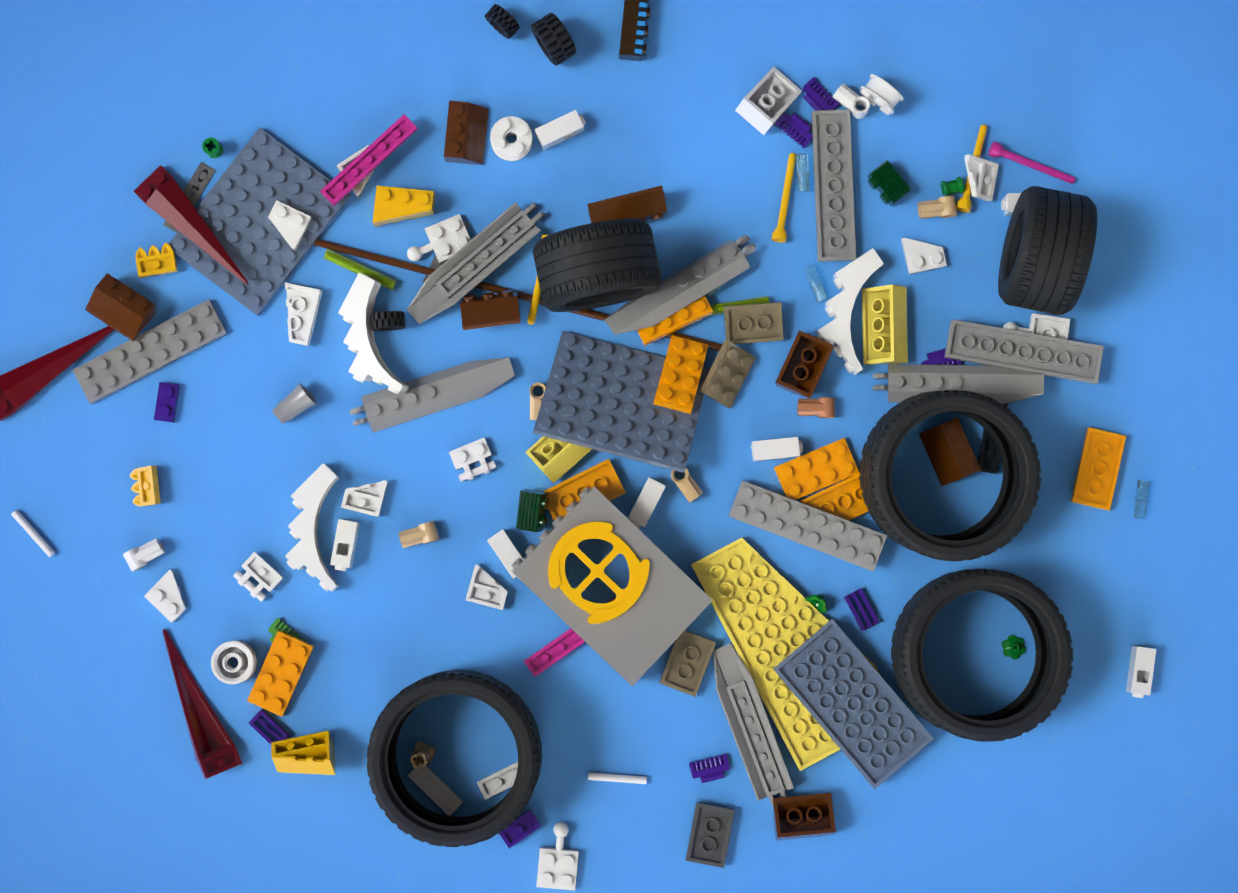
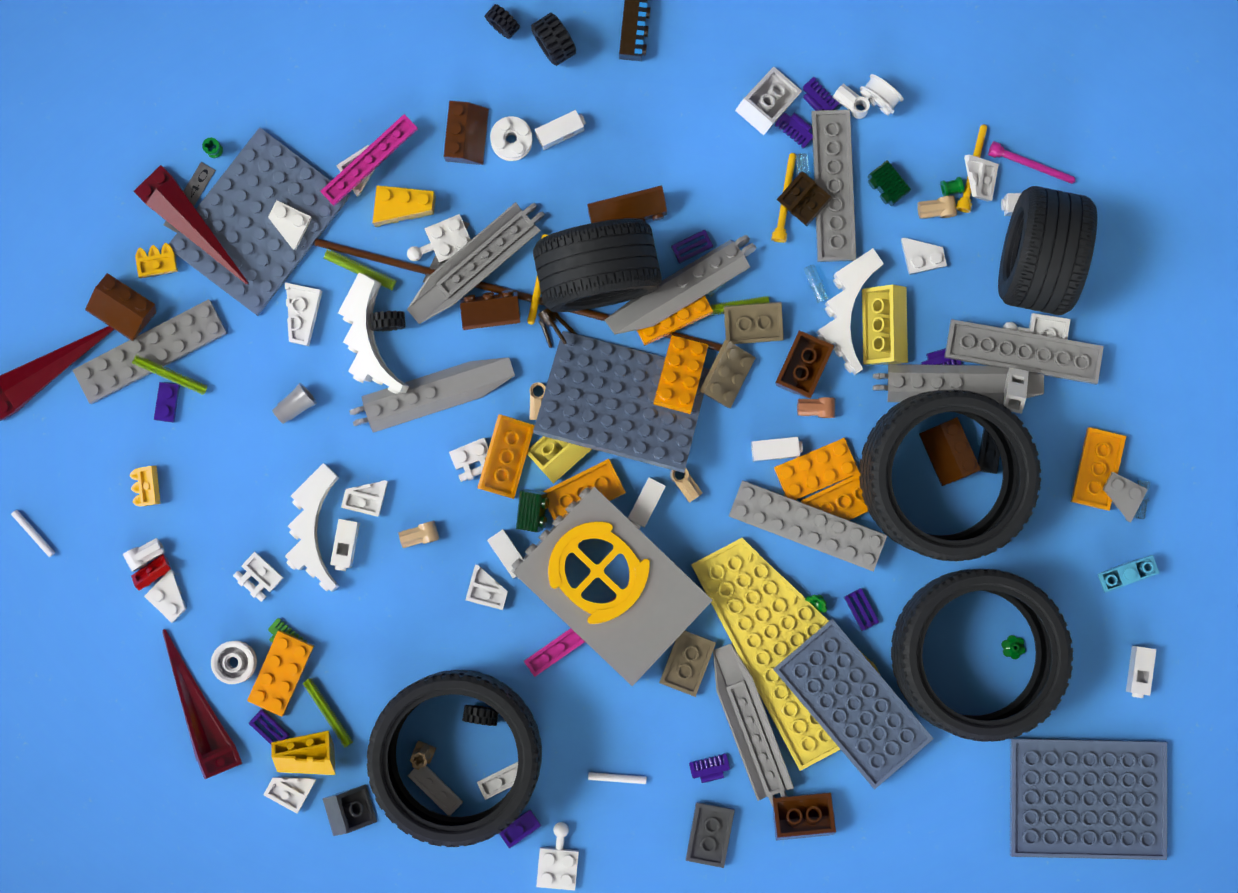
(151, 572): none -> red plate
(172, 376): none -> lime axle
(289, 791): none -> white wing
(327, 712): none -> lime axle
(349, 810): none -> dark grey slope
(480, 715): none -> black tyre
(506, 456): none -> light orange plate
(549, 318): none -> dark brown plant
(677, 253): none -> dark purple tile
(804, 198): none -> dark brown slope
(1015, 389): none -> white brick
(1088, 799): none -> sand blue plate
(1124, 494): none -> light grey wing
(1128, 573): none -> medium azure slope

